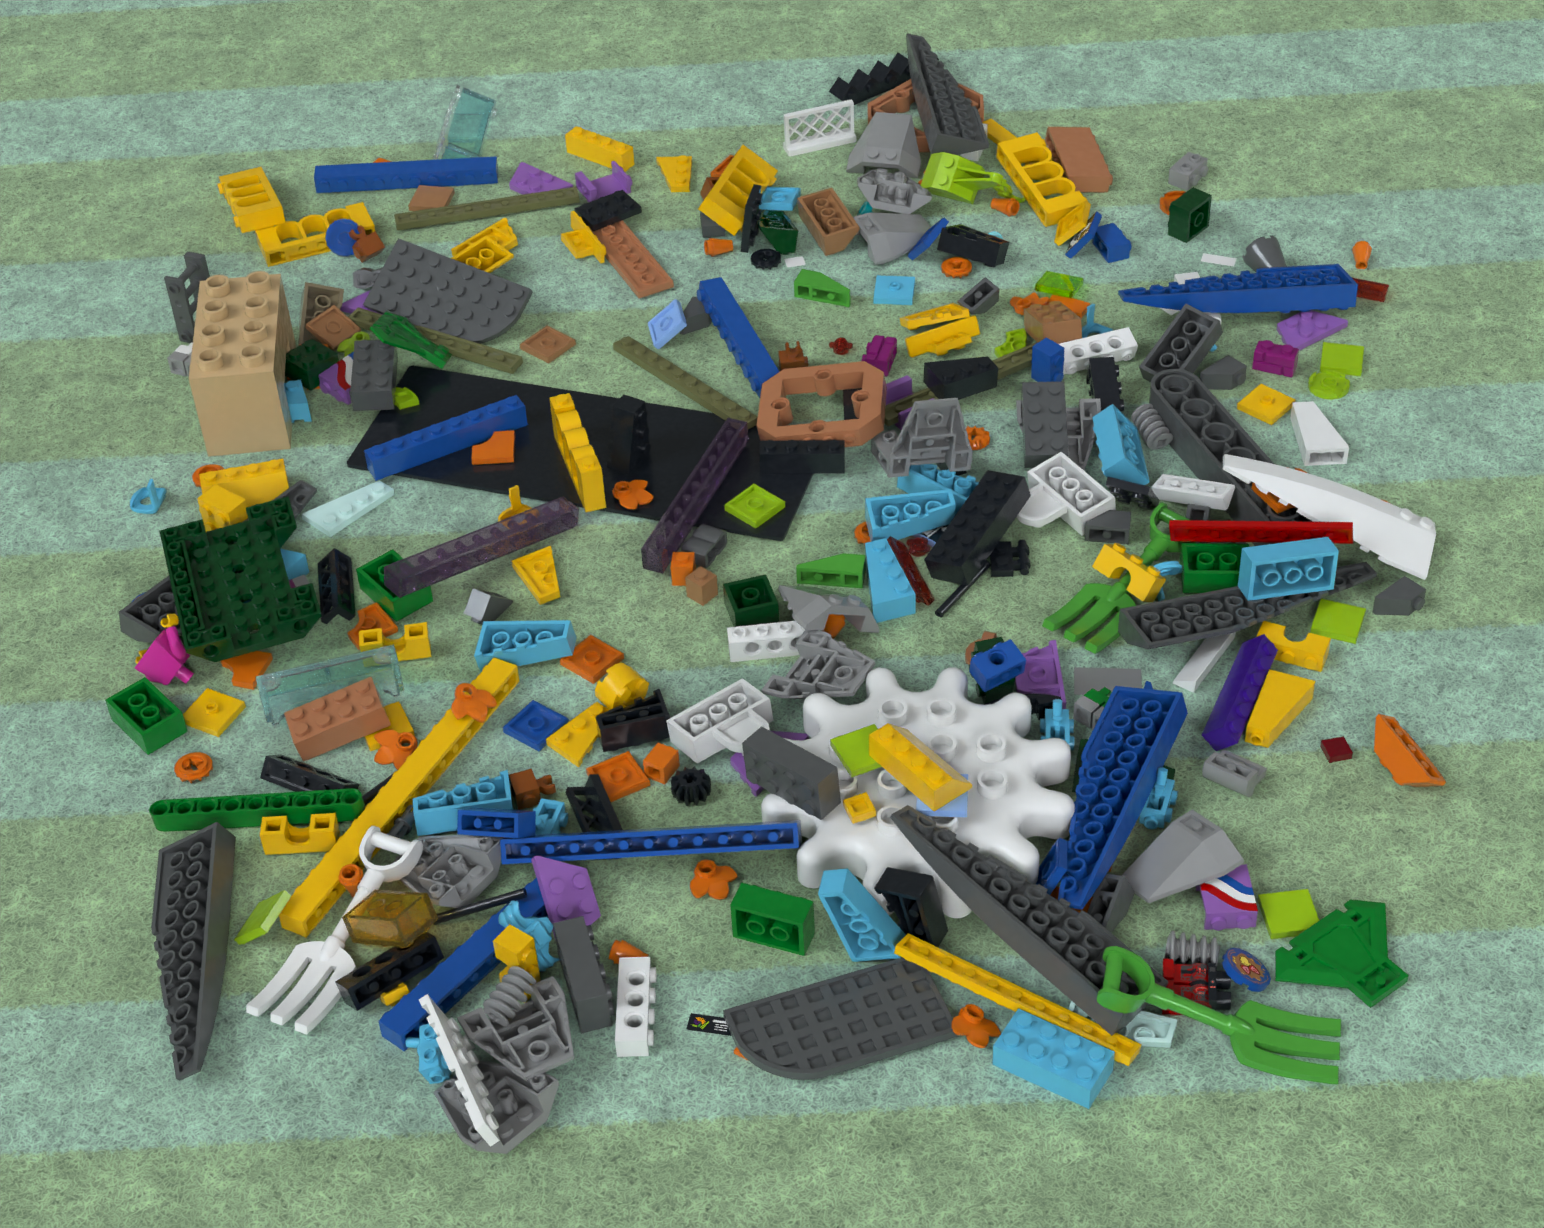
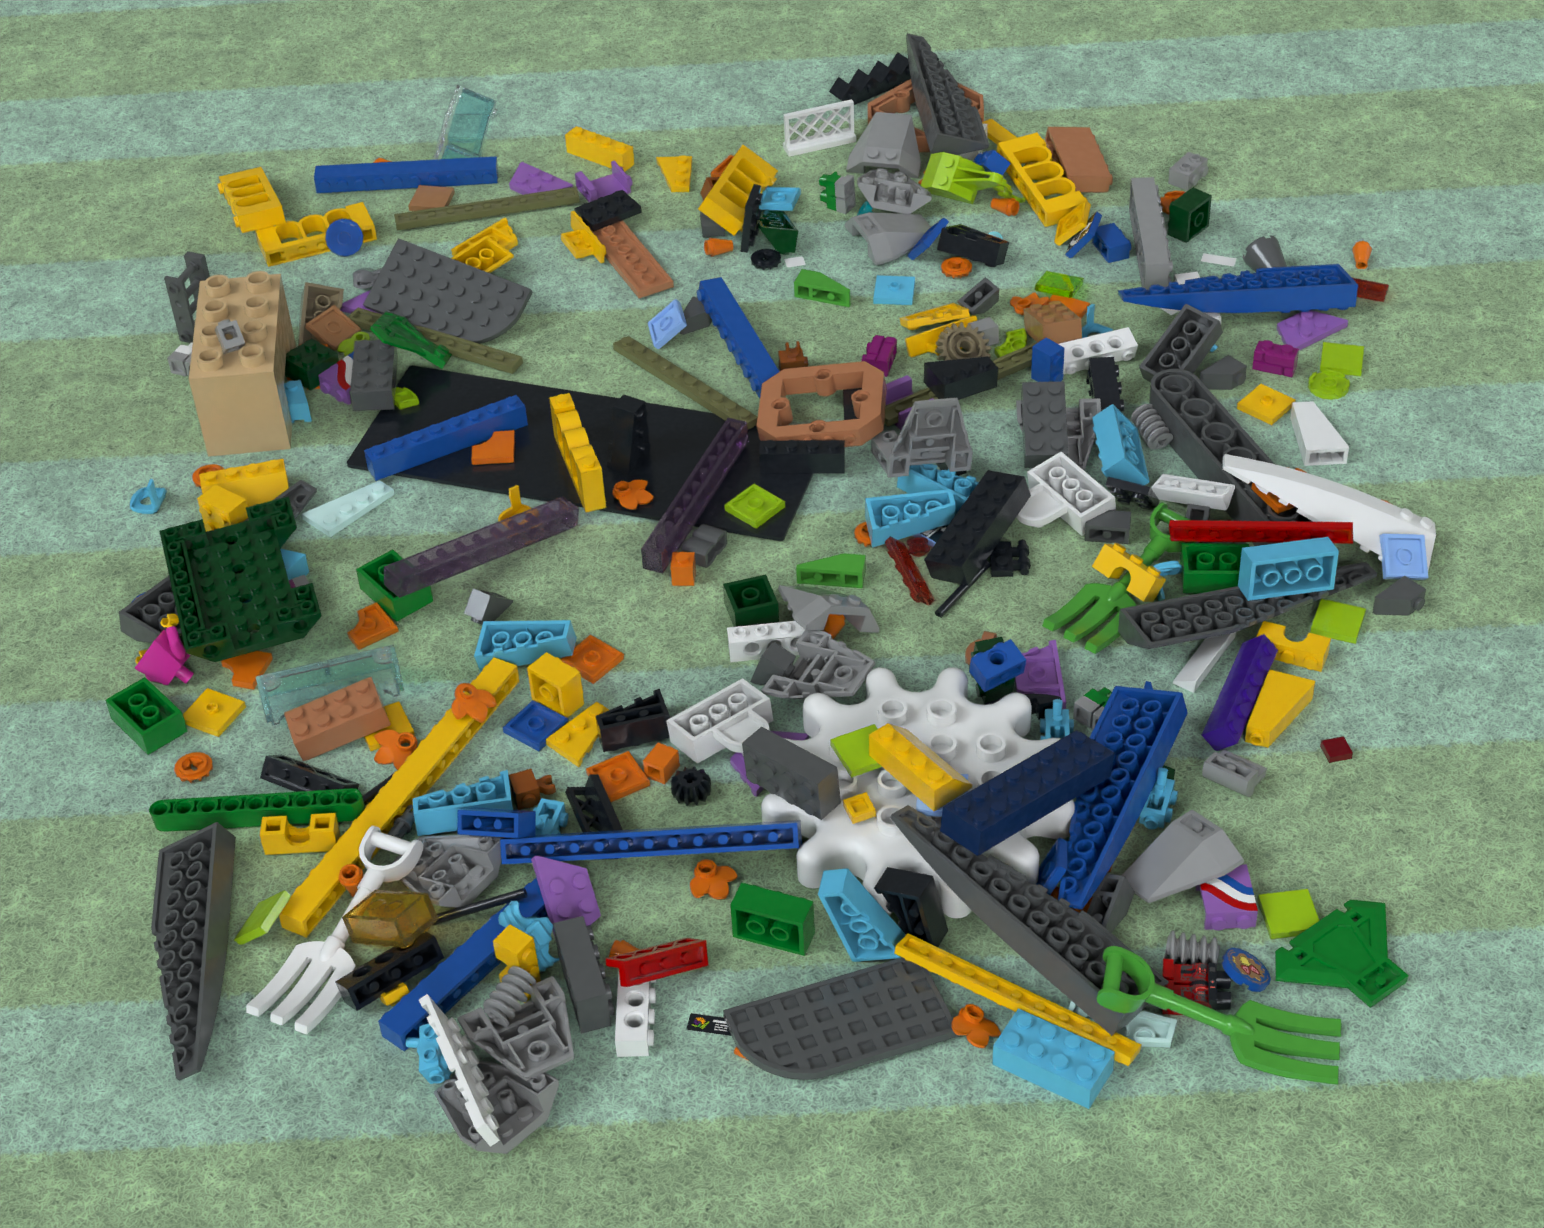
(229, 327): none -> light grey brick
(338, 582): black fence -> none
(366, 245): dark orange brick -> none
(412, 645): yellow arch -> none
(538, 574): yellow wing -> none
(547, 344): medium nougat tile -> none
(555, 685): none -> yellow brick
(621, 686): yellow brick -> none
(660, 961): none -> red fence
(701, 585): medium nougat brick -> none
(773, 662): none -> dark grey slope
(827, 220): medium nougat slope -> none
(838, 192): none -> hips
(840, 346): clear red plate -> none
(888, 585): medium azure wedge -> none
(955, 337): none -> dark tan gear
(981, 438): orange gear -> none
(990, 329): none -> light grey brick
(992, 162): none -> blue brick
(1026, 792): none -> dark blue brick
(1098, 678): light grey sticker -> none
(1149, 233): none -> light grey brick
(1403, 755): orange wedge -> none
(1404, 556): none -> light blue tile

